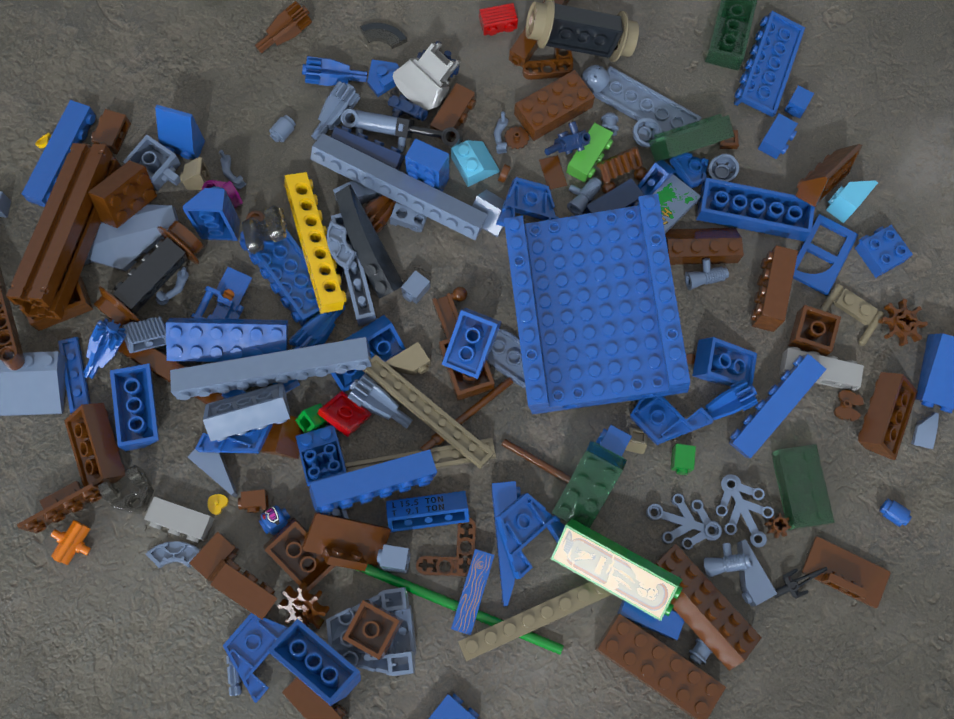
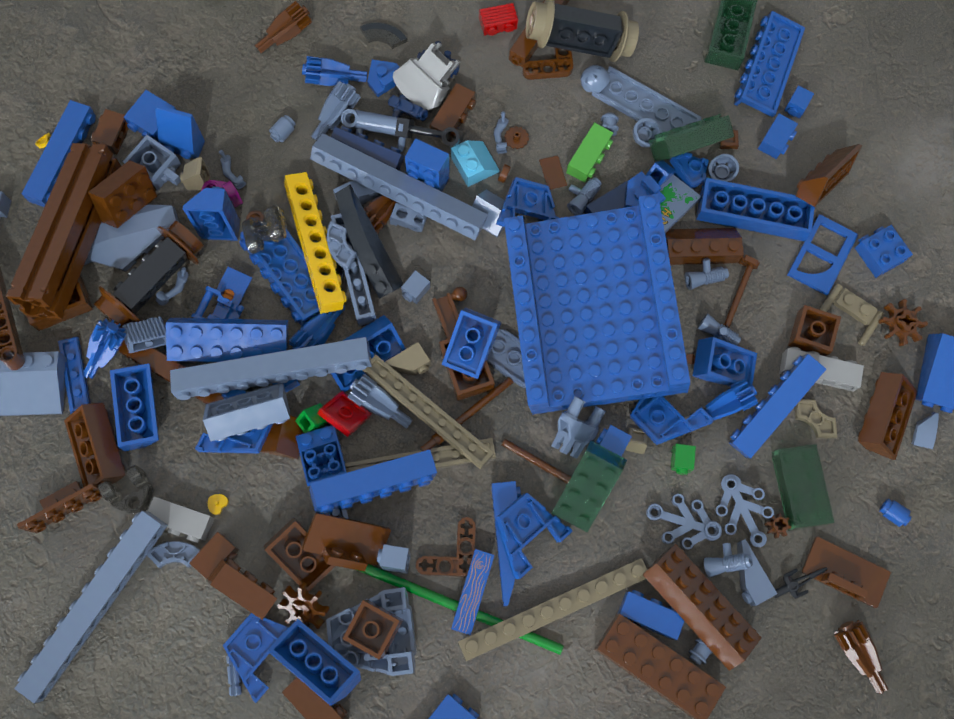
(70, 542): orange pin -> none
(90, 607): none -> sand blue brick
(143, 115): none -> blue brick
(214, 466): sand blue slope -> none
(254, 501): reddish brown brick -> none
(274, 519): blue head -> none
(427, 511): blue brick -> none
(554, 105): reddish brown brick -> none
(567, 142): dark blue piece -> none
(576, 432): none -> sand blue connector
(617, 570): brick -> none
(621, 164): reddish brown gear -> none
(640, 186): none -> blue plate
(718, 330): none -> sand blue piece
(750, 264): none -> reddish brown piece
(774, 288): reddish brown brick -> none
(823, 426): none -> dark tan tile
(845, 409): reddish brown piece -> none
(848, 199): medium azure slope -> none
(862, 652): none -> reddish brown piece

